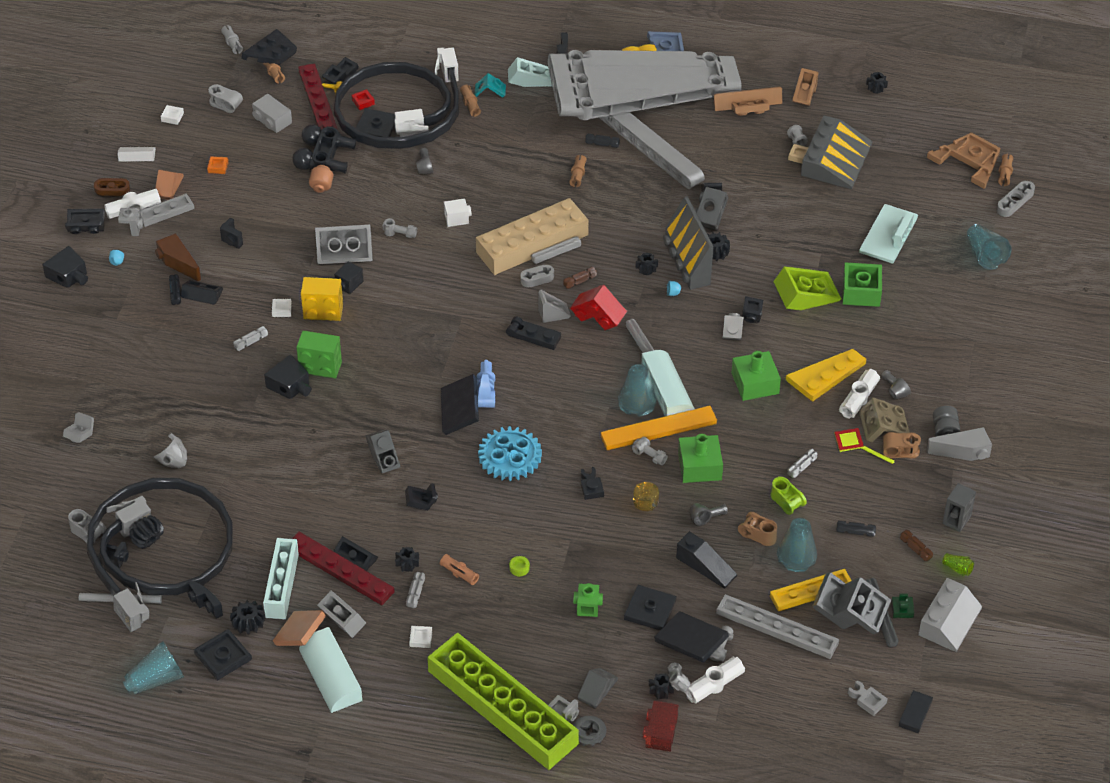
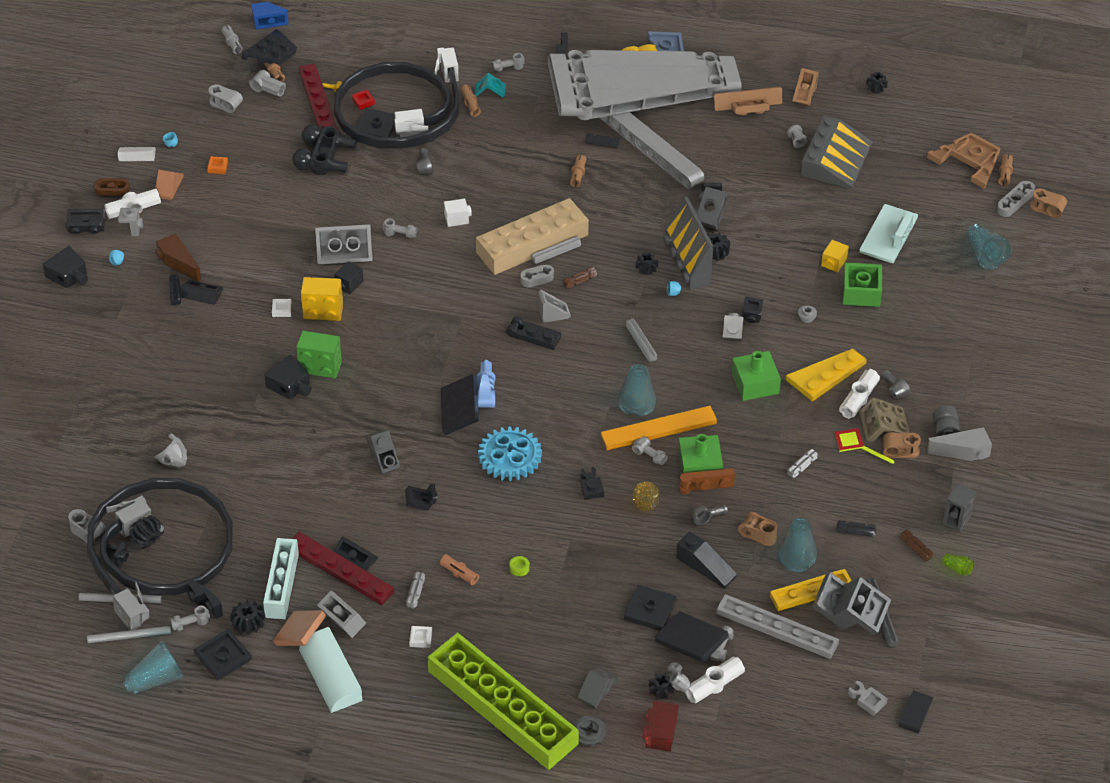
(80, 429): light grey bracket -> none
(128, 634): none -> light grey bar
(166, 209): light grey tile -> none
(170, 139): none -> medium azure hinge
(172, 114): white plate -> none
(201, 617): none -> light grey bar
(231, 235): black bracket -> none
(250, 338): light grey axle -> none
(263, 81): none -> light grey piece
(268, 15): none -> blue slope
(272, 113): light grey brick -> none
(321, 178): nougat head -> none
(341, 71): black slope -> none
(407, 559): black gear -> none
(517, 63): none -> light grey bar
(528, 74): light aqua slope -> none
(564, 708): light grey bracket -> none
(588, 600): bright green brick -> none
(599, 304): red brick -> none
(666, 383): light aqua brick -> none
(706, 480): none -> dark orange plate
(787, 495): lime piece -> none
(797, 153): tan plate -> none
(805, 288): lime slope -> none
(807, 313): none -> light grey plate
(834, 256): none -> yellow brick
(902, 606): dark green tile -> none
(950, 615): light grey slope -> none
(1050, 203): none -> medium nougat piece

